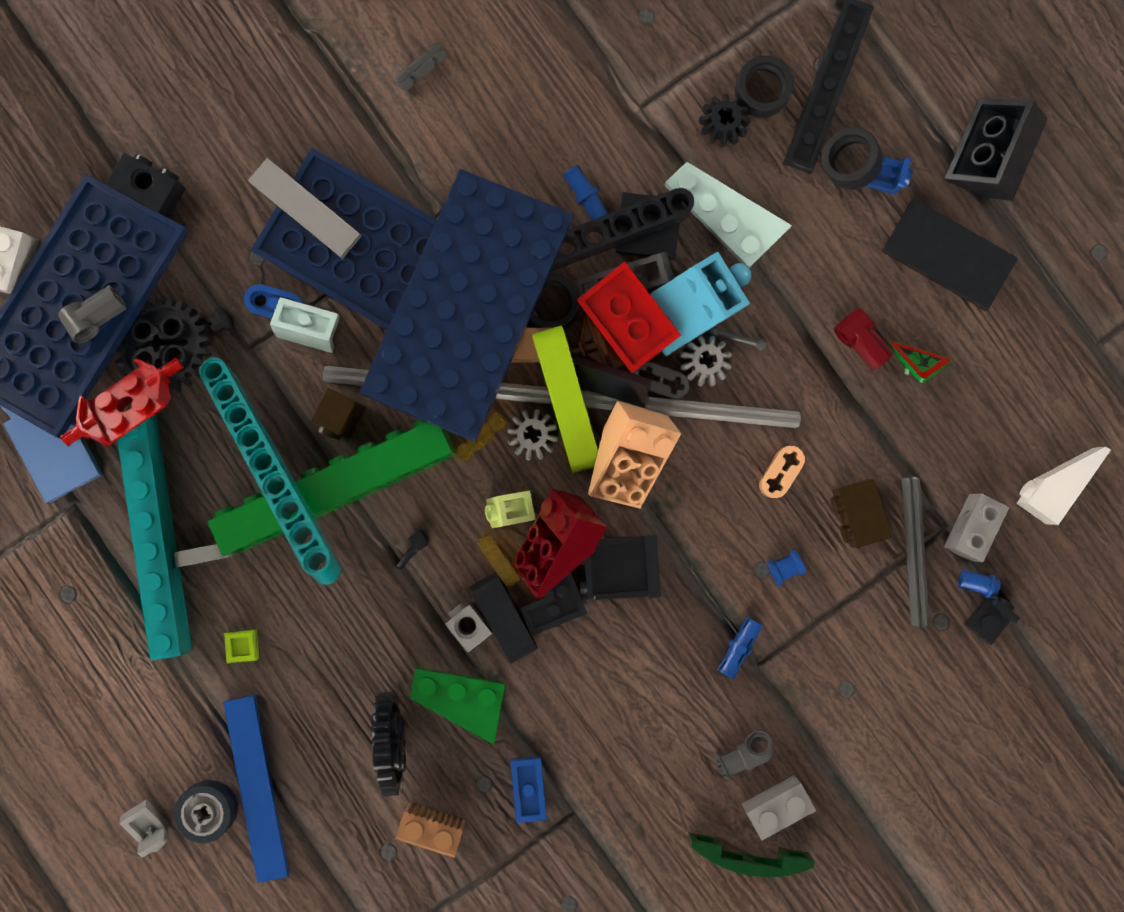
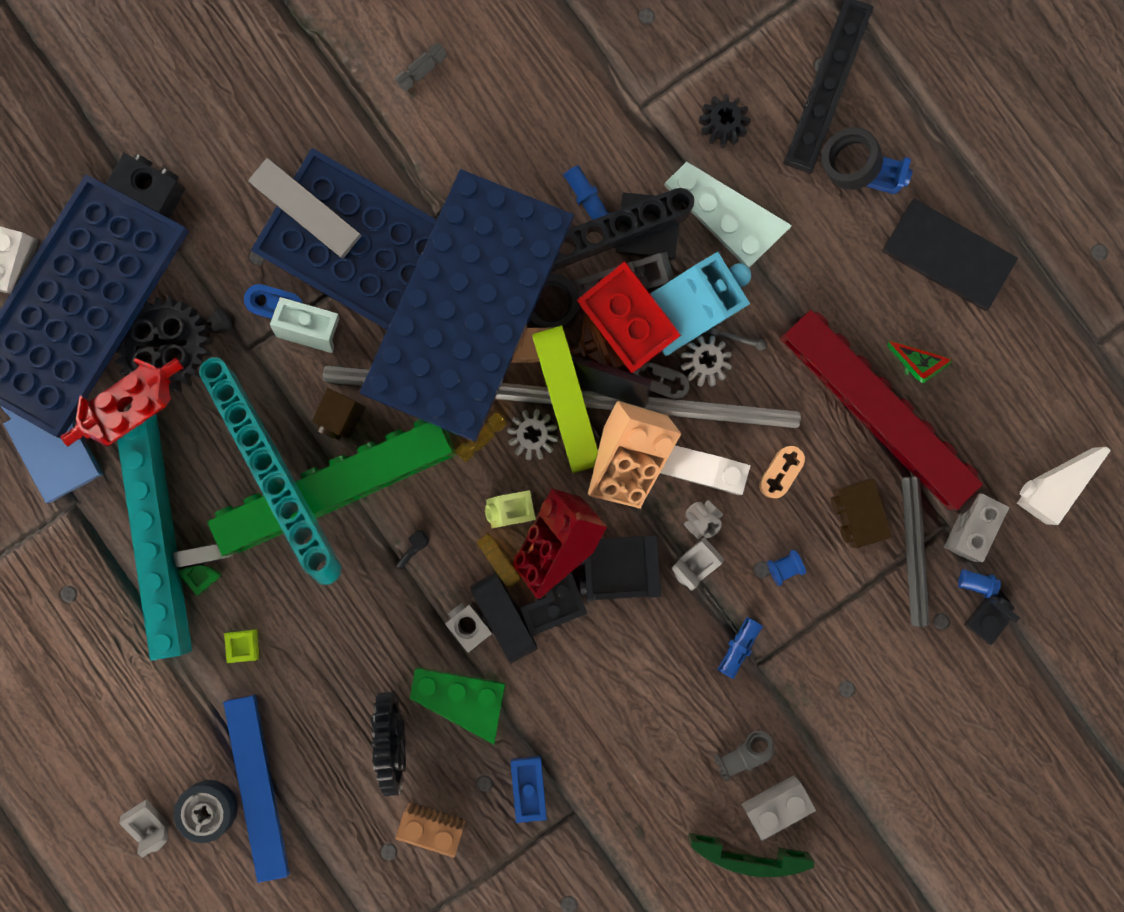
(85, 318): dark grey piece -> none
(199, 577): none -> green tile
(697, 564): none -> light grey bracket
(703, 519): none -> light grey gear
(707, 470): none -> white slope
(774, 66): black tyre -> none
(858, 333): dark red piece -> none
(881, 410): none -> dark red brick
(997, 147): black slope -> none

